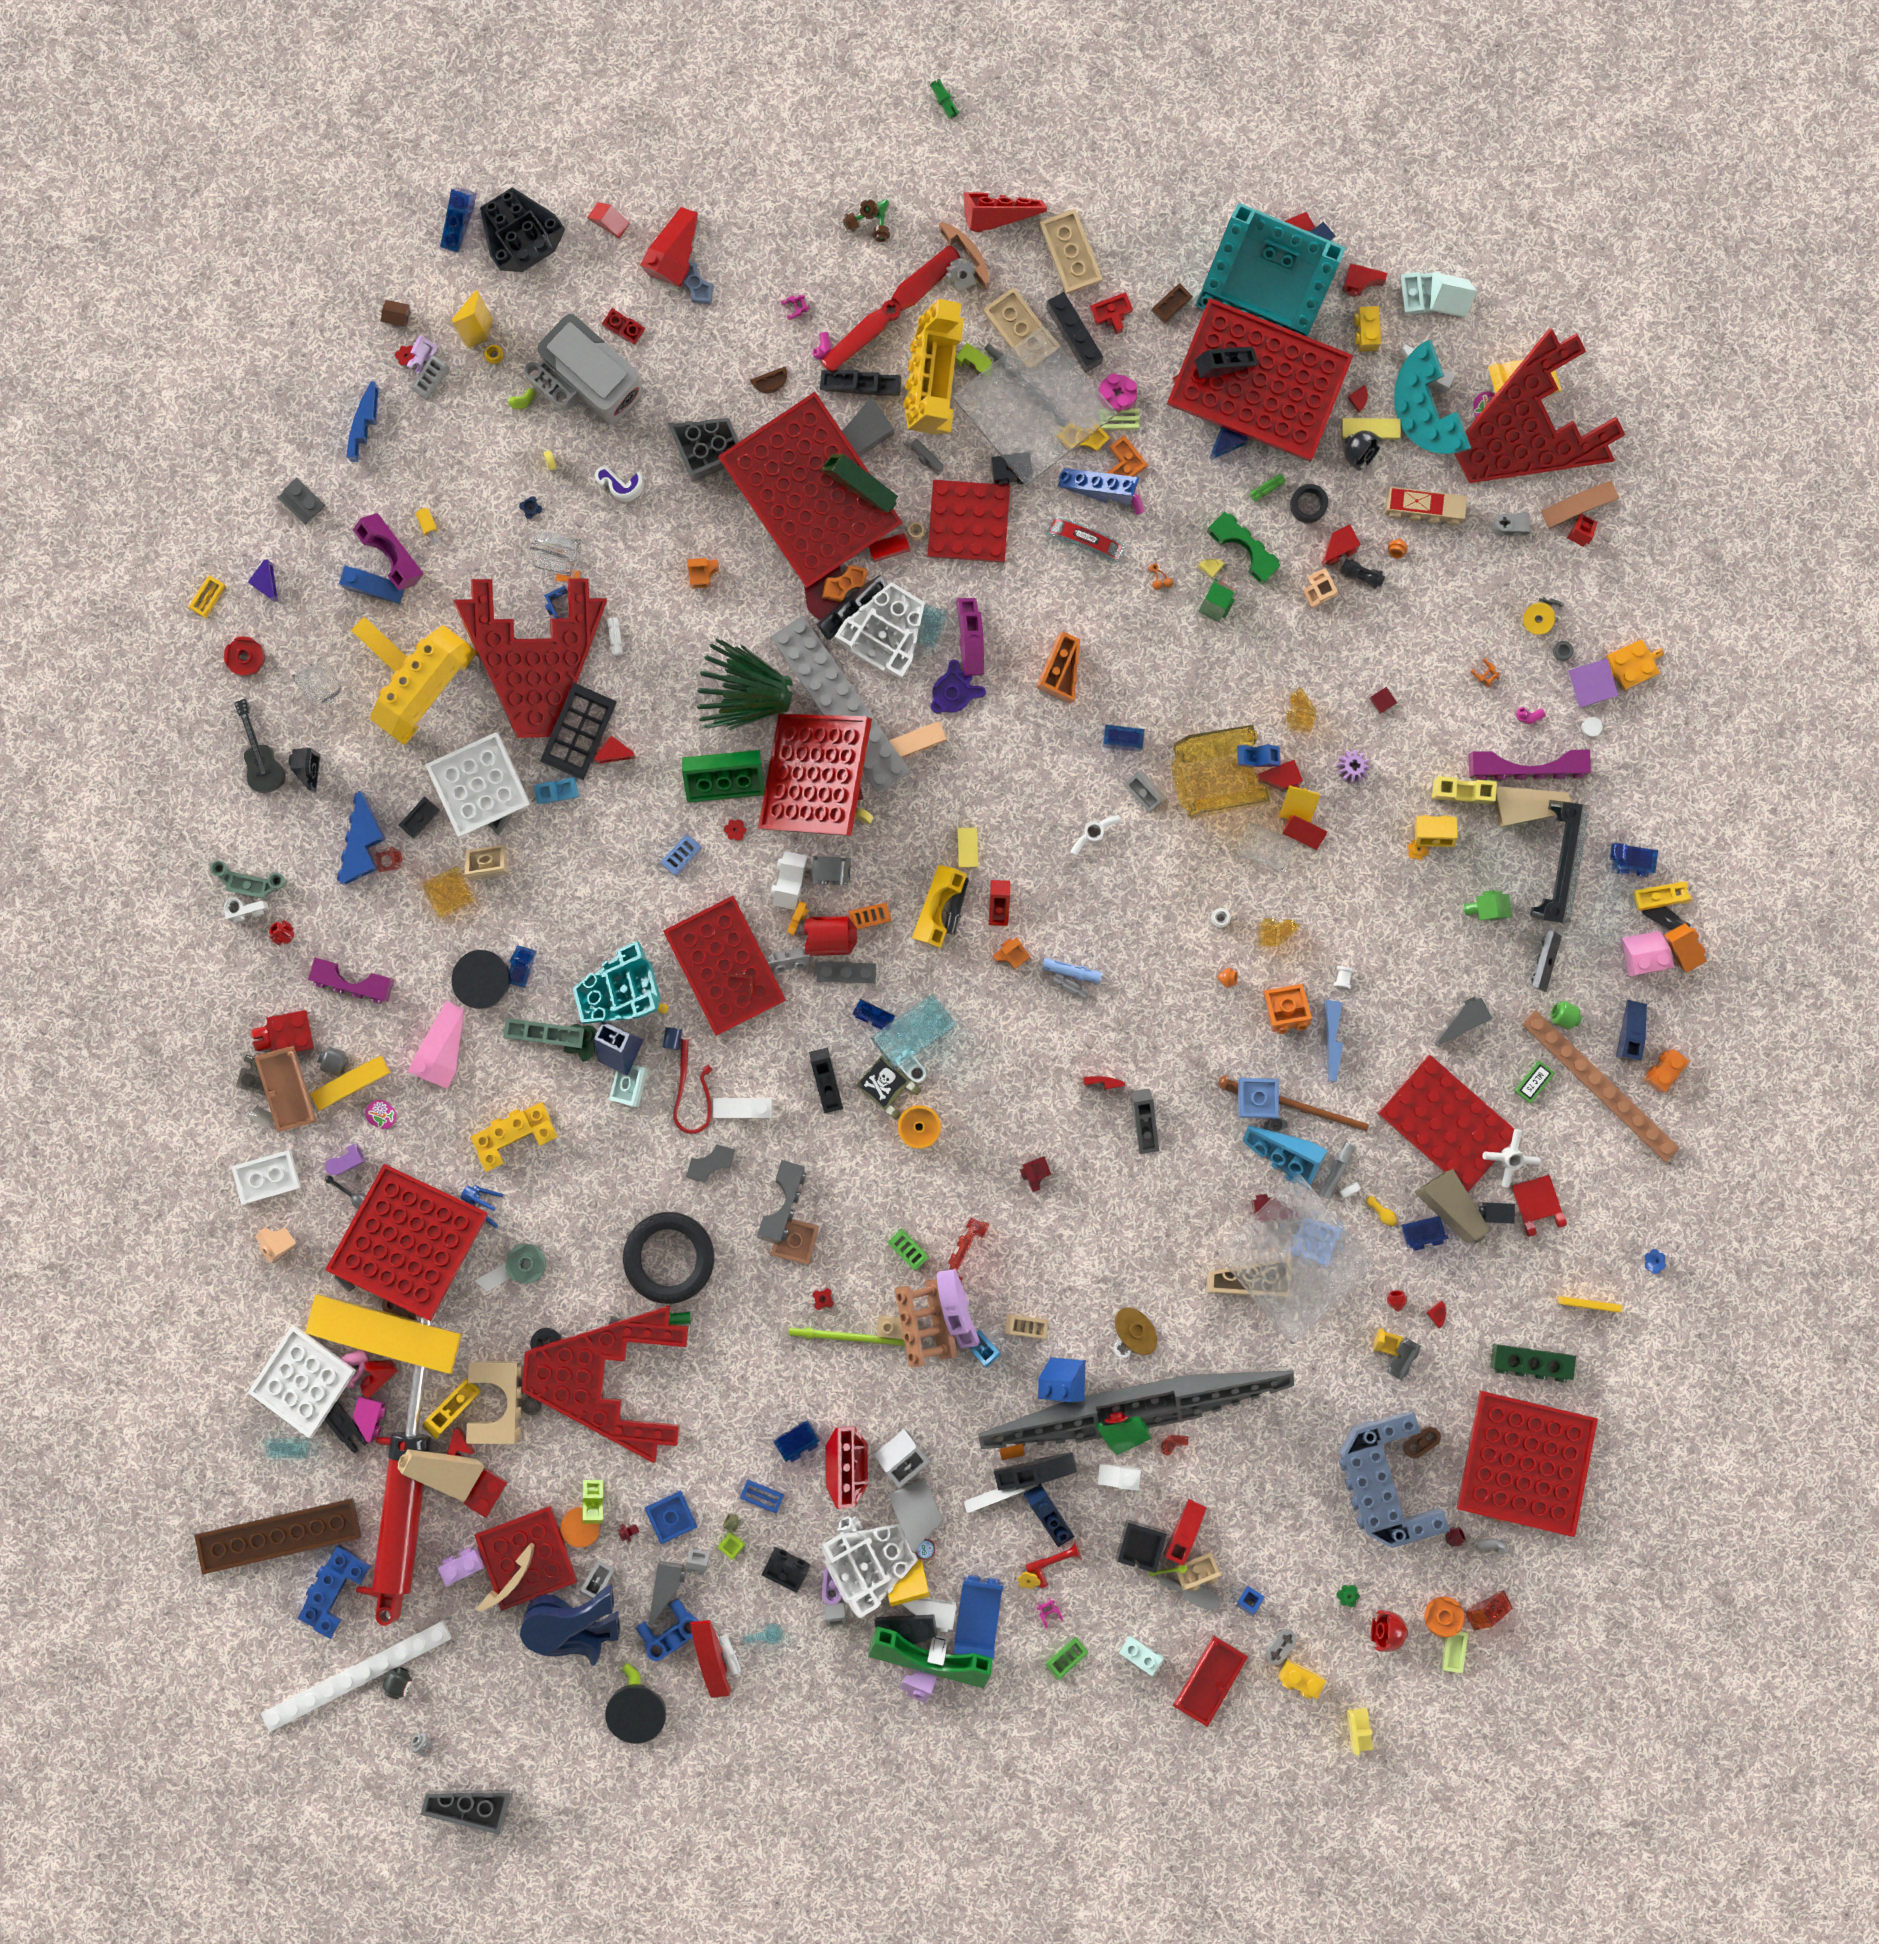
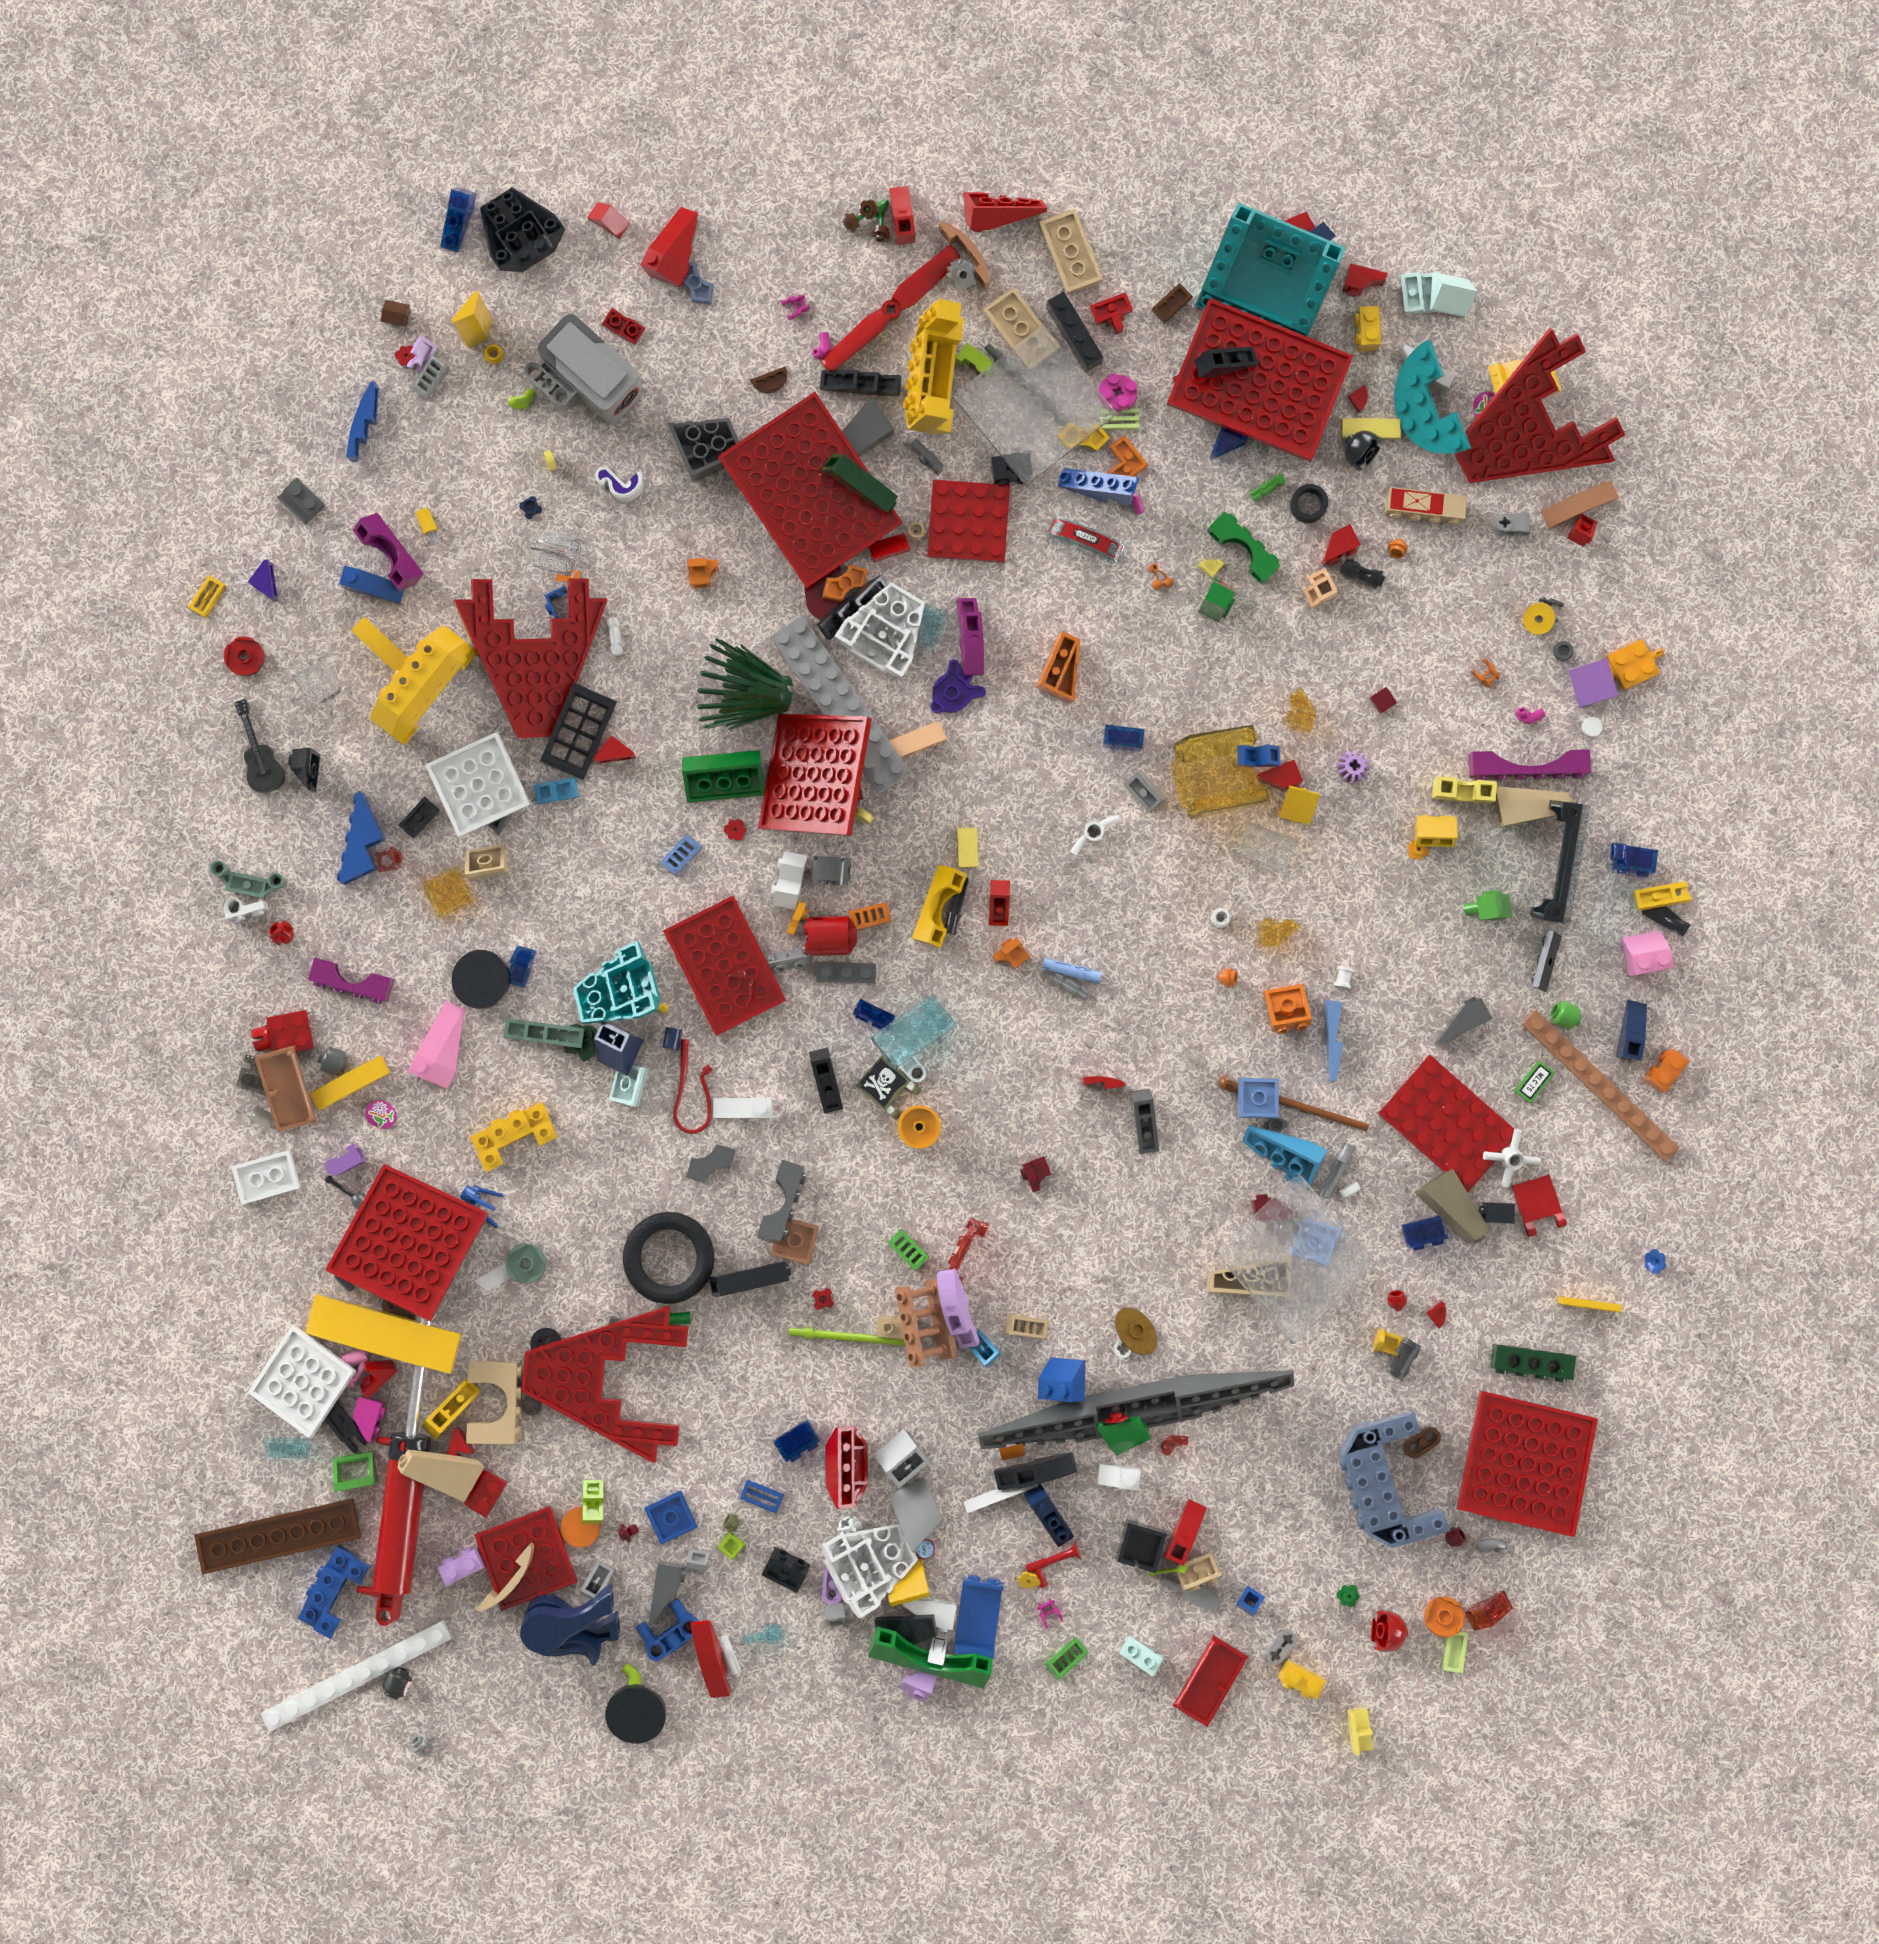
(274, 1243): light nougat brick -> none
(372, 1479): none -> bright green tile
(470, 1808): dark grey wedge -> none
(749, 1279): none -> black slope
(902, 215): none -> red slope
(944, 98): green pin -> none
(1304, 832): red slope -> none
(1385, 1215): yellow piece -> none
(1686, 948): orange brick -> none

